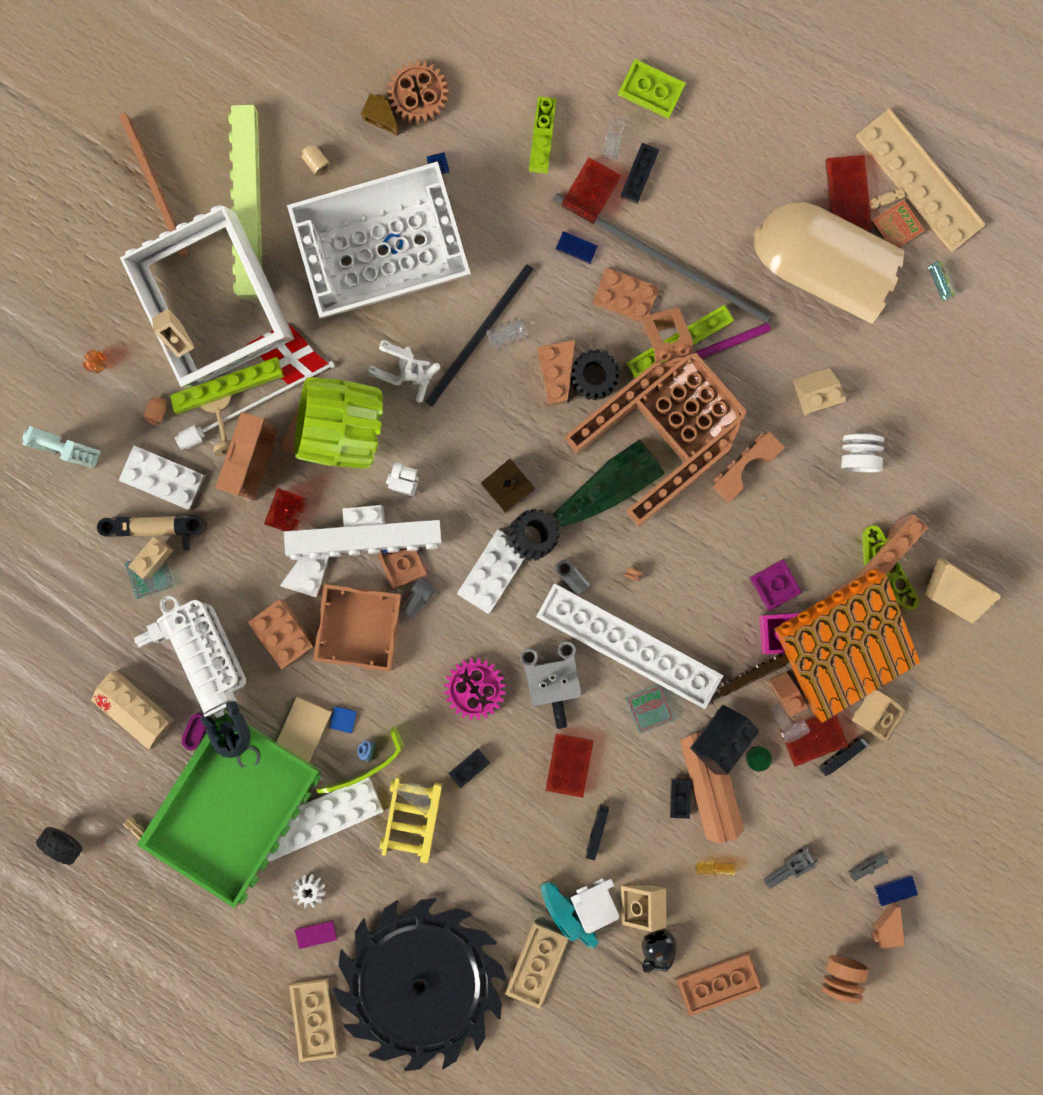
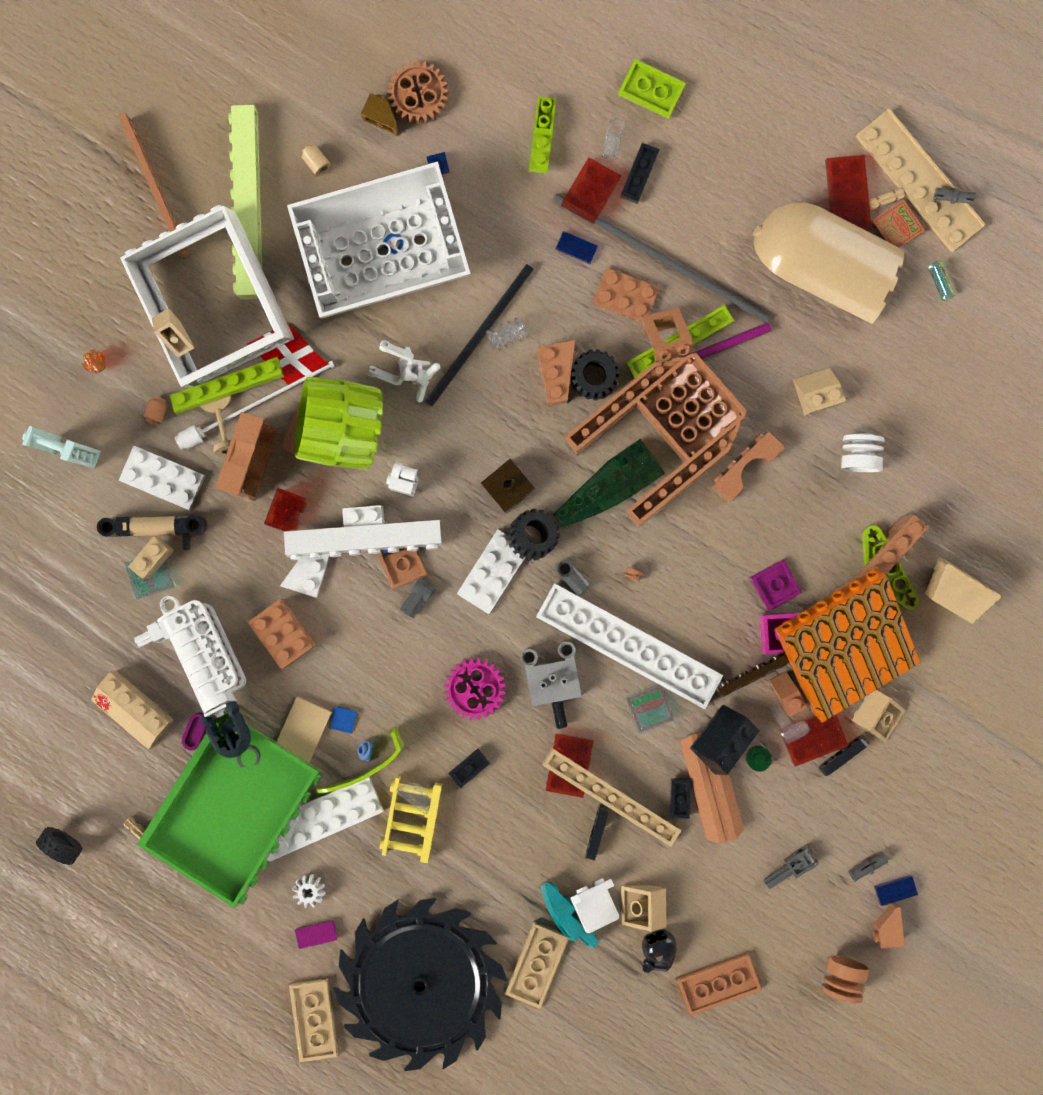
(358, 627): nougat tile -> none
(611, 797): none -> tan plate
(715, 868): clear yellow axle -> none
(954, 195): none -> dark grey pin

